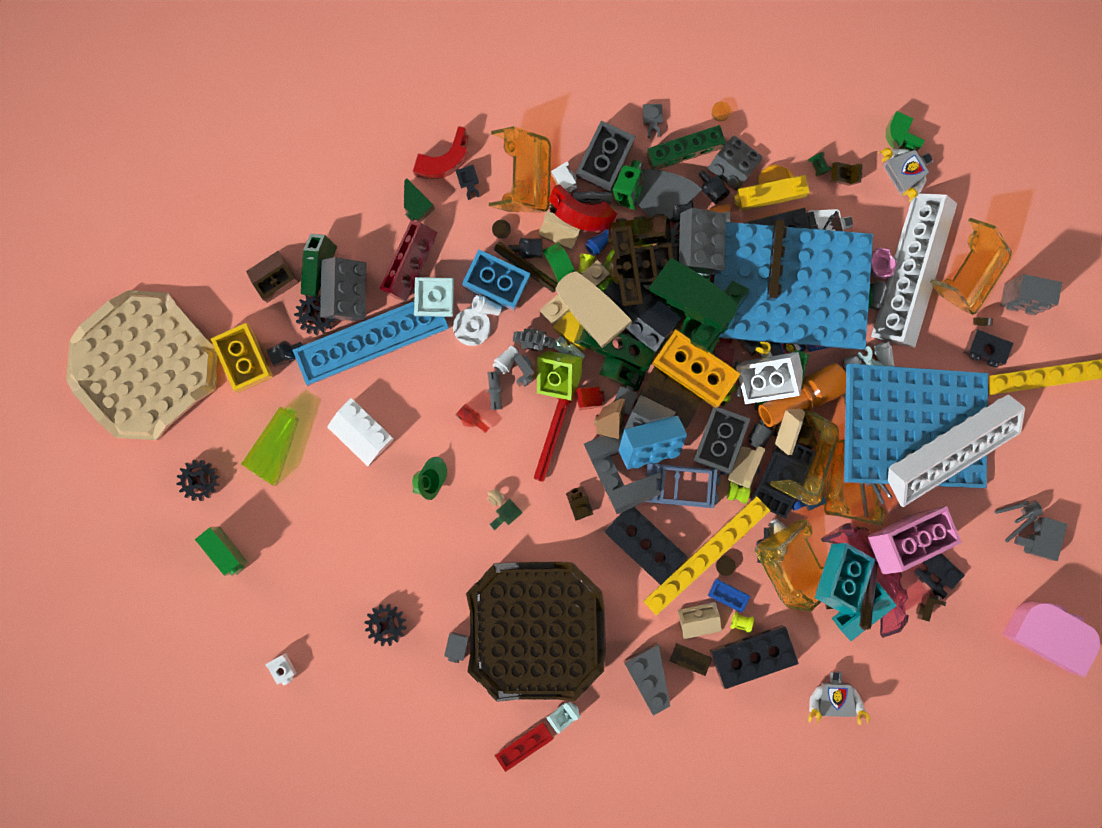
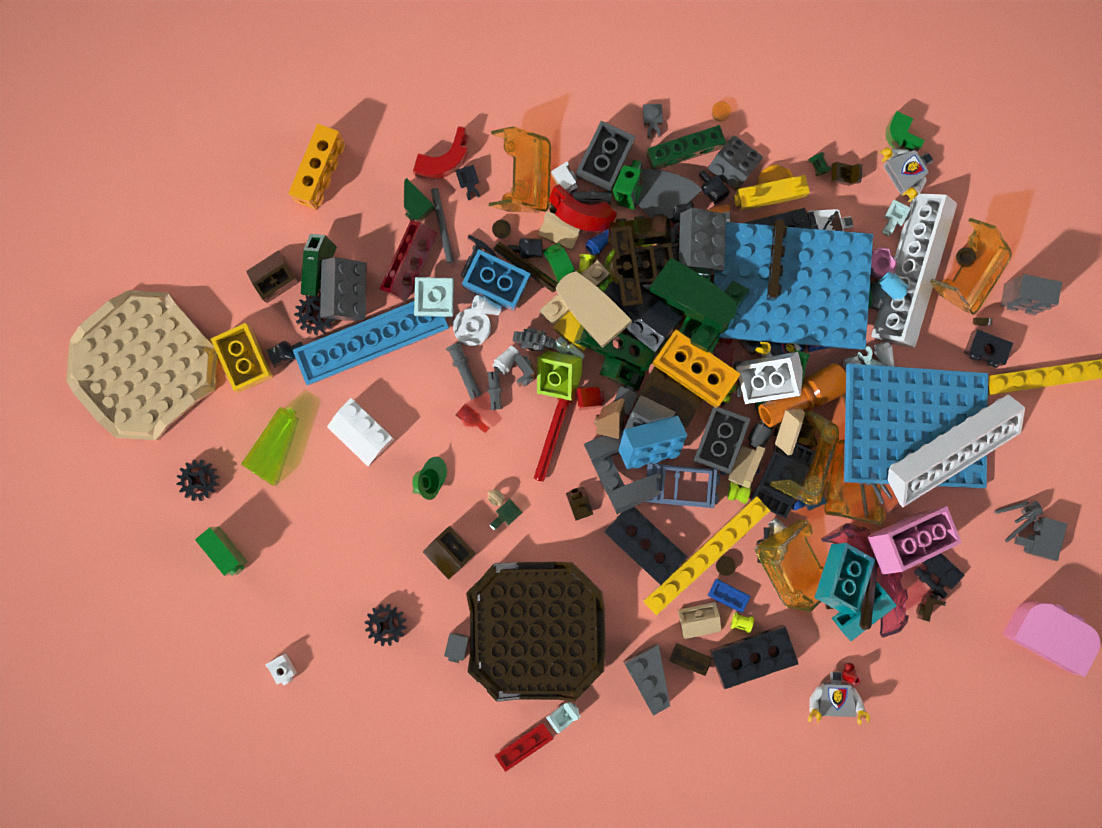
(317, 167): none -> light orange brick
(442, 225): none -> dark grey bar
(449, 552): none -> dark brown slope
(460, 361): none -> dark grey pin
(479, 244): none -> black piece
(849, 676): none -> red arm
(893, 286): none -> medium azure brick
(895, 214): none -> light aqua plate
(966, 257): none -> dark brown tile

